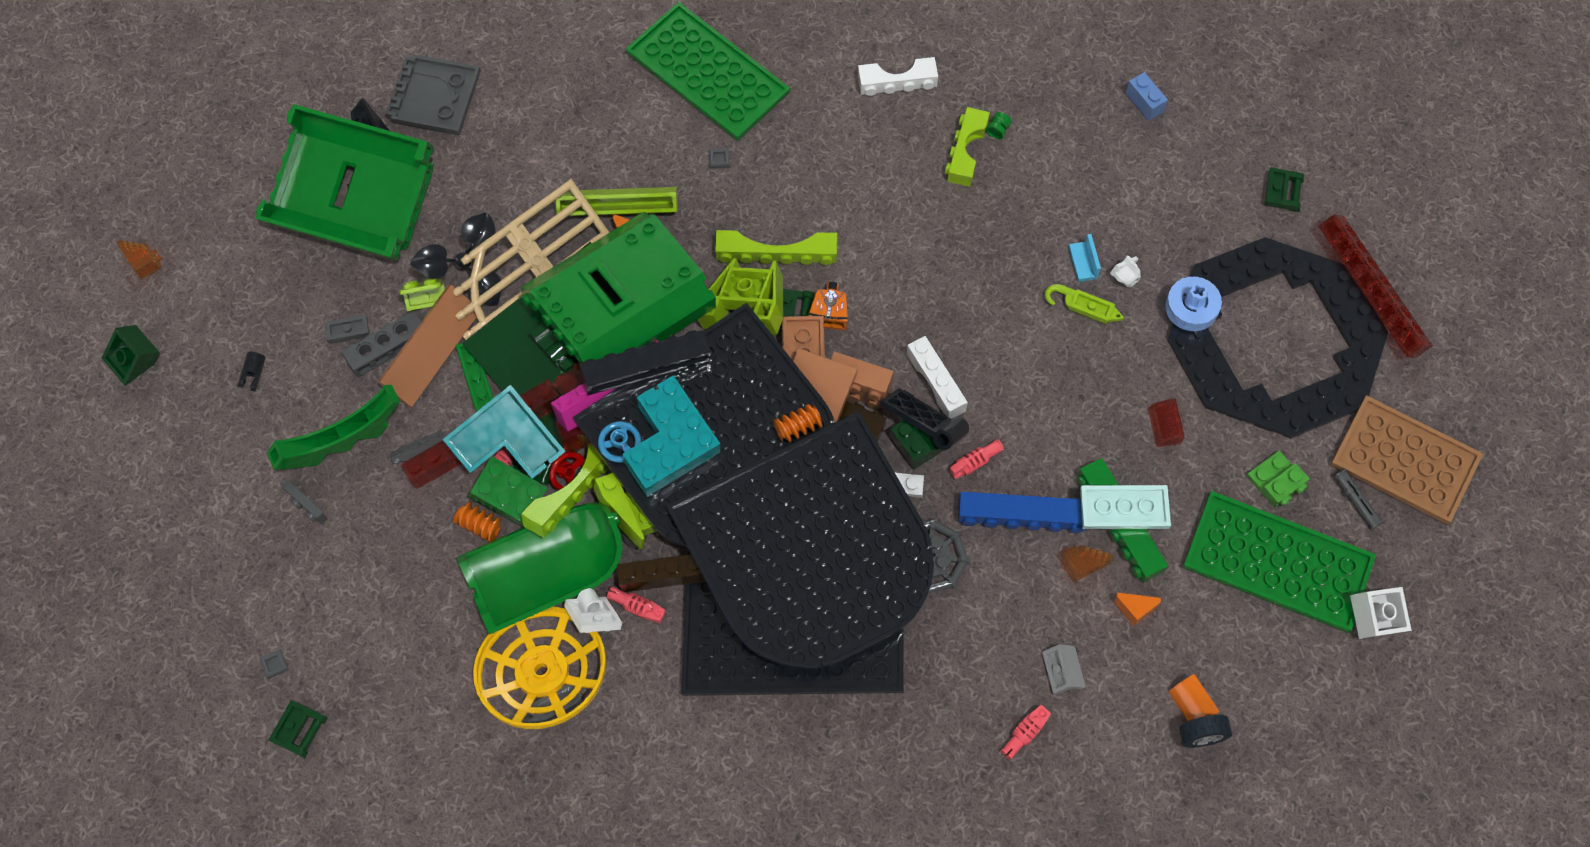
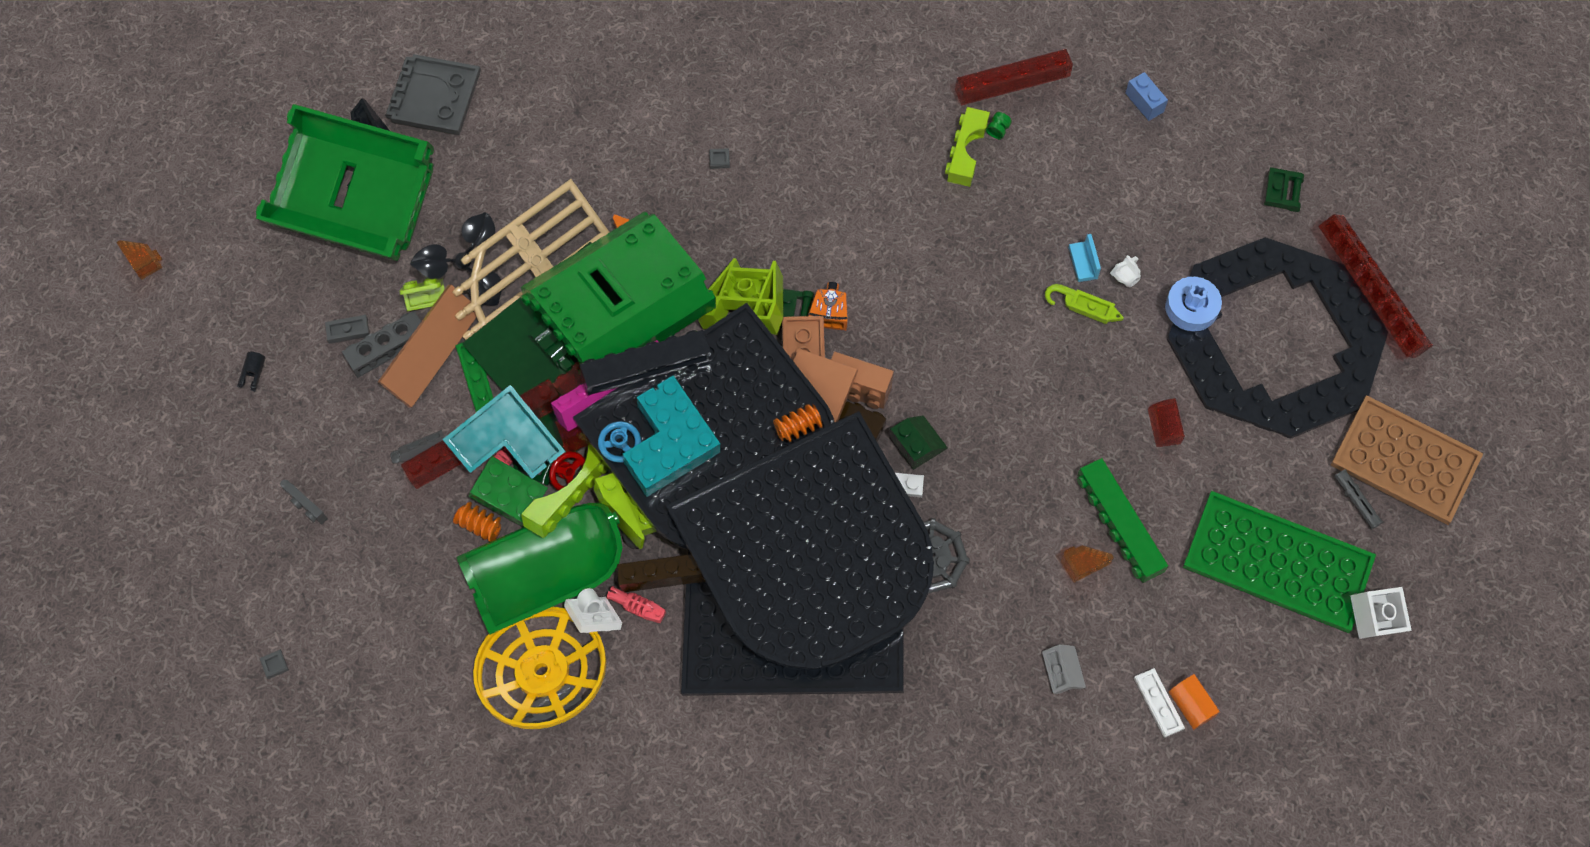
(129, 353): dark green slope -> none
(292, 724): dark green plate -> none
(312, 448): green arch -> none
(624, 200): lime brick -> none
(708, 71): green plate -> none
(817, 248): lime arch -> none
(875, 80): white arch -> none
(944, 388): white arch -> none
(945, 430): black piece -> none
(975, 459): coral hinge -> none
(1013, 77): none -> clear red brick
(1020, 510): blue brick -> none
(1026, 731): coral hinge -> none
(1125, 507): light aqua plate -> none
(1136, 606): orange slope -> none
(1159, 703): none -> white tile
(1205, 731): black wheel -> none
(1278, 479): bright green plate -> none

